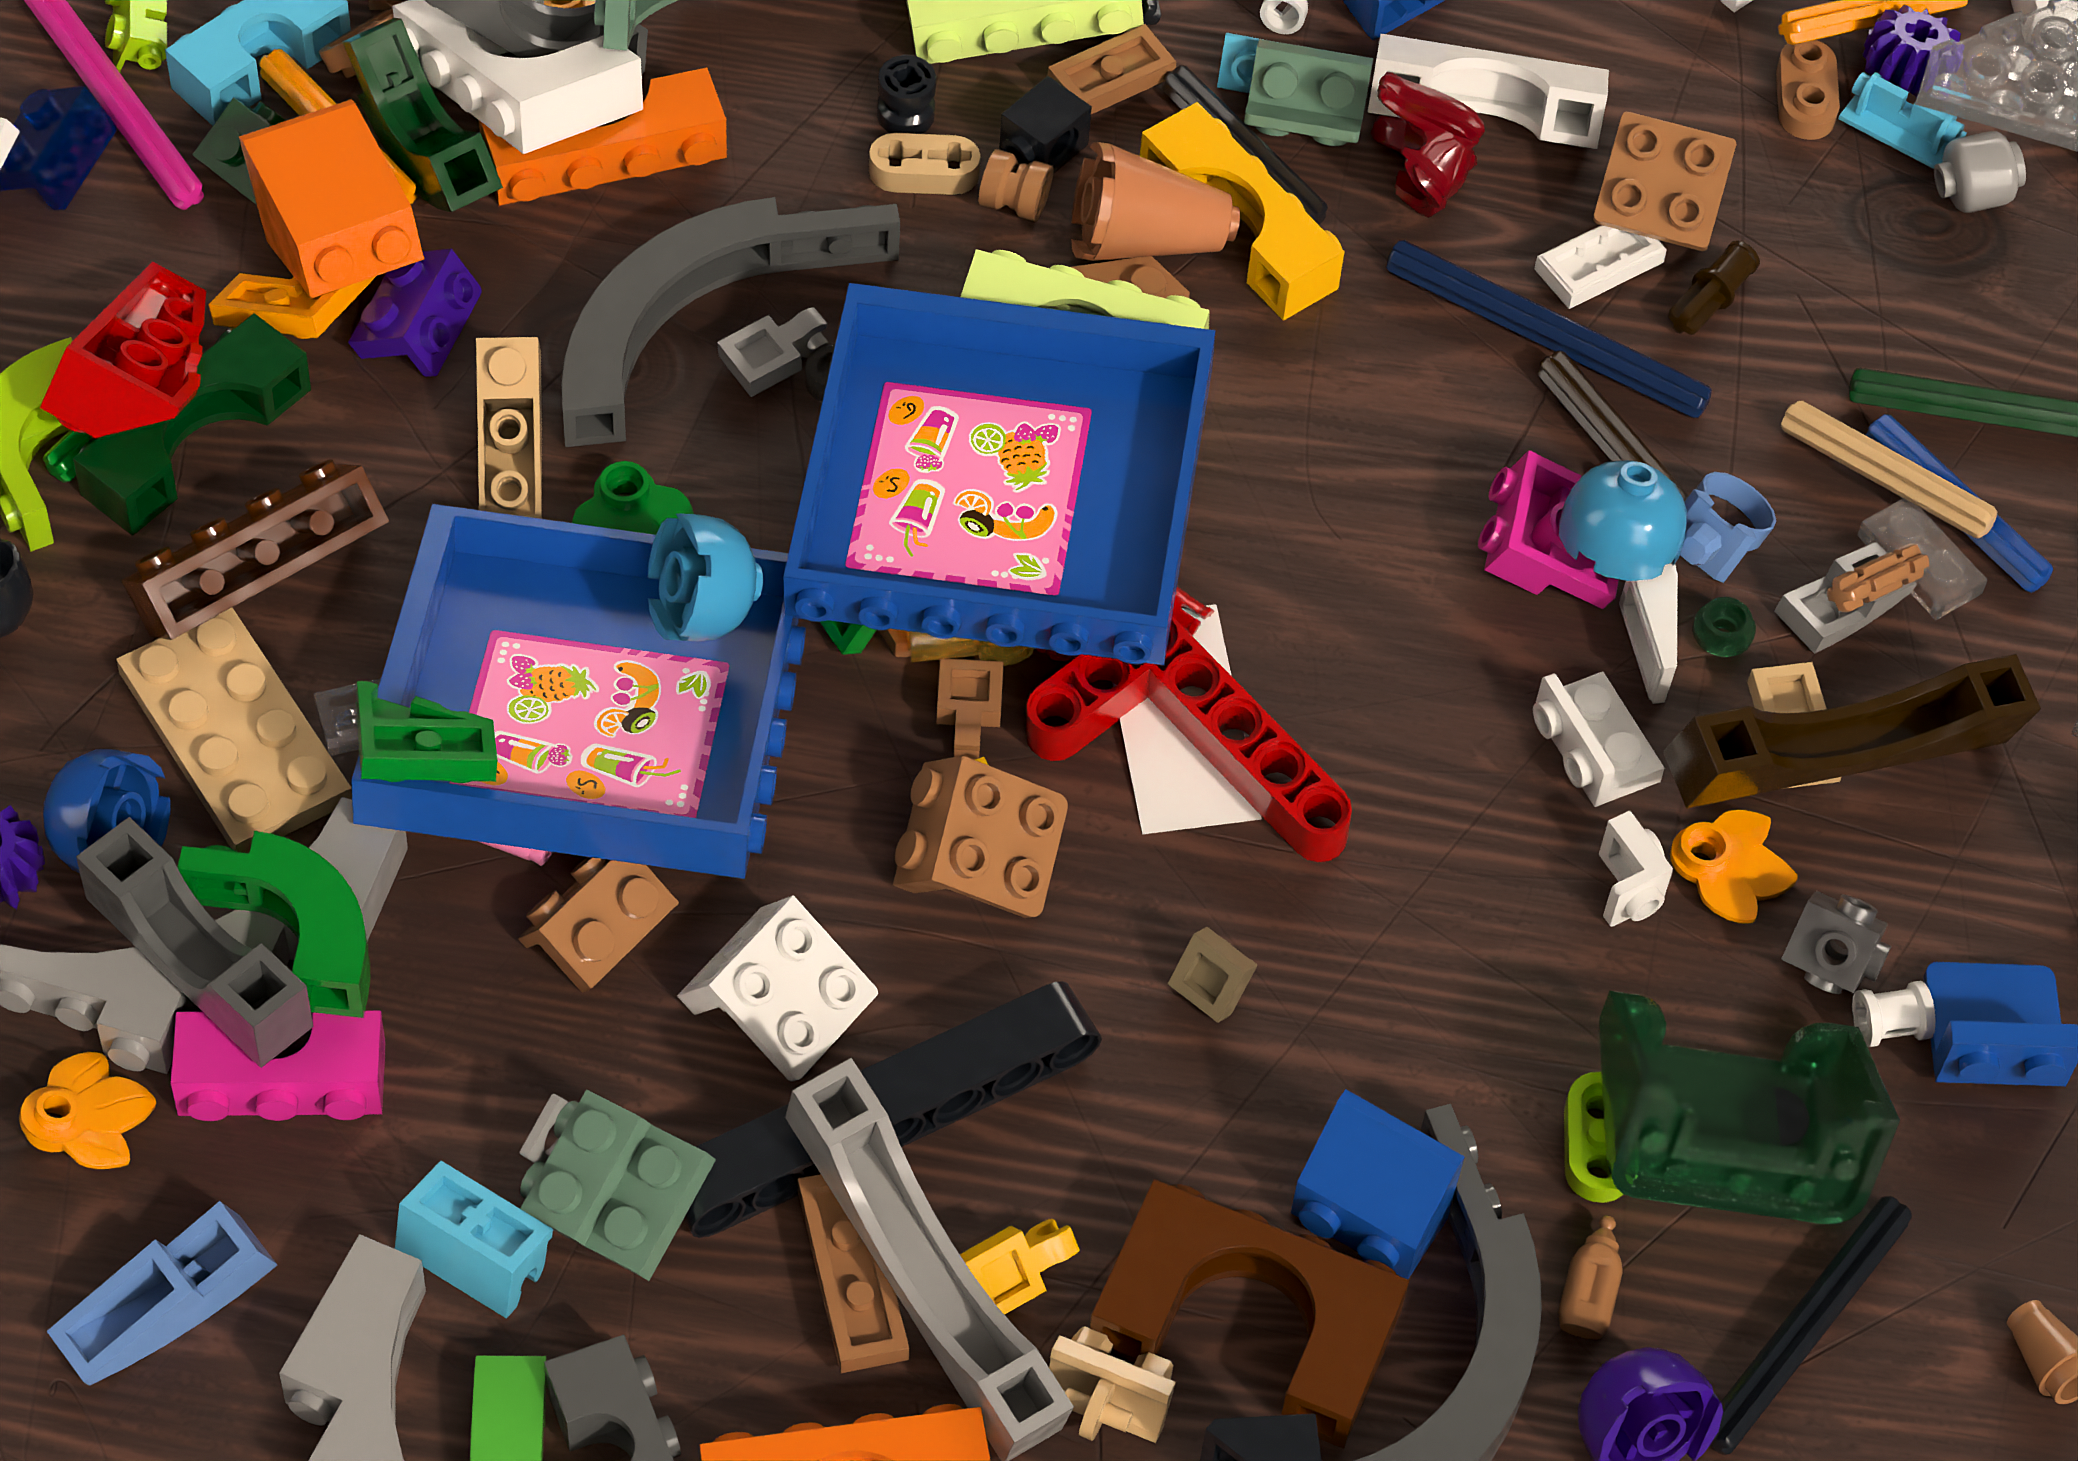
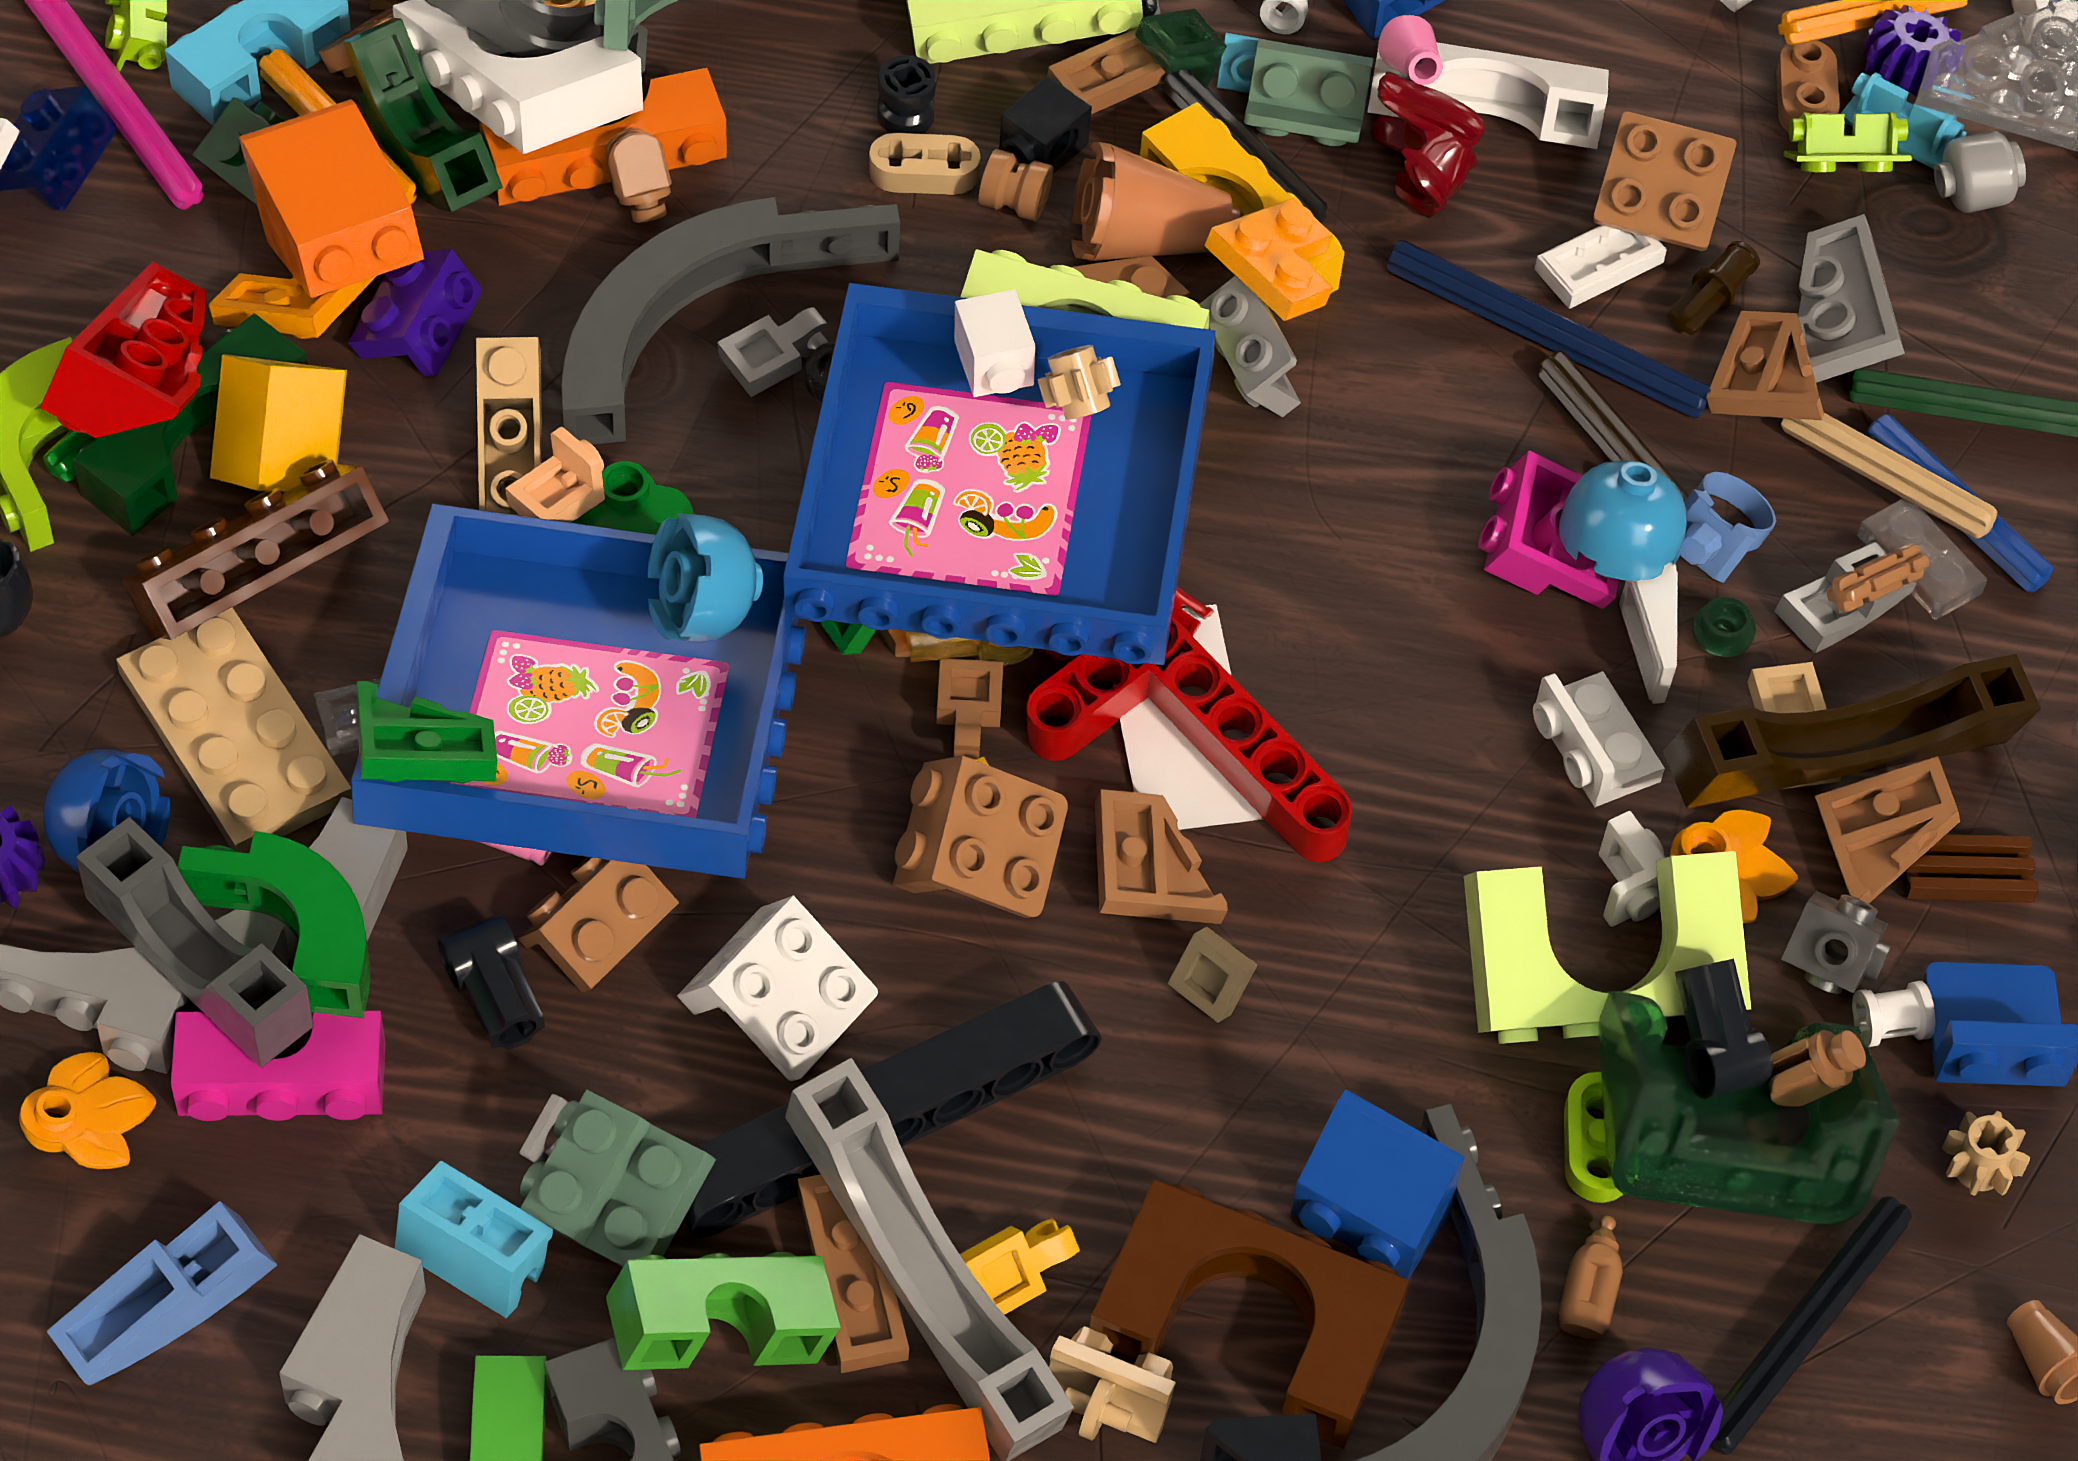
(275, 421): none -> yellow slope
(488, 968): none -> black piece
(563, 484): none -> light nougat bracket
(639, 173): none -> arm
(773, 1300): none -> bright green arch
(994, 343): none -> white brick
(1079, 382): none -> tan gear
(1148, 863): none -> medium nougat wing
(1182, 42): none -> clear green bracket
(1252, 346): none -> light grey bracket
(1271, 254): none -> light orange plate
(1411, 49): none -> bright pink cone
(1526, 988): none -> yellowish green arch
(1723, 1047): none -> black piece
(1766, 370): none -> medium nougat wing
(1814, 1067): none -> medium nougat arm
(1845, 301): none -> light grey wing
(1871, 144): none -> hinge
(1887, 824): none -> medium nougat wing
(1967, 858): none -> reddish brown tile
(1985, 1153): none -> tan gear

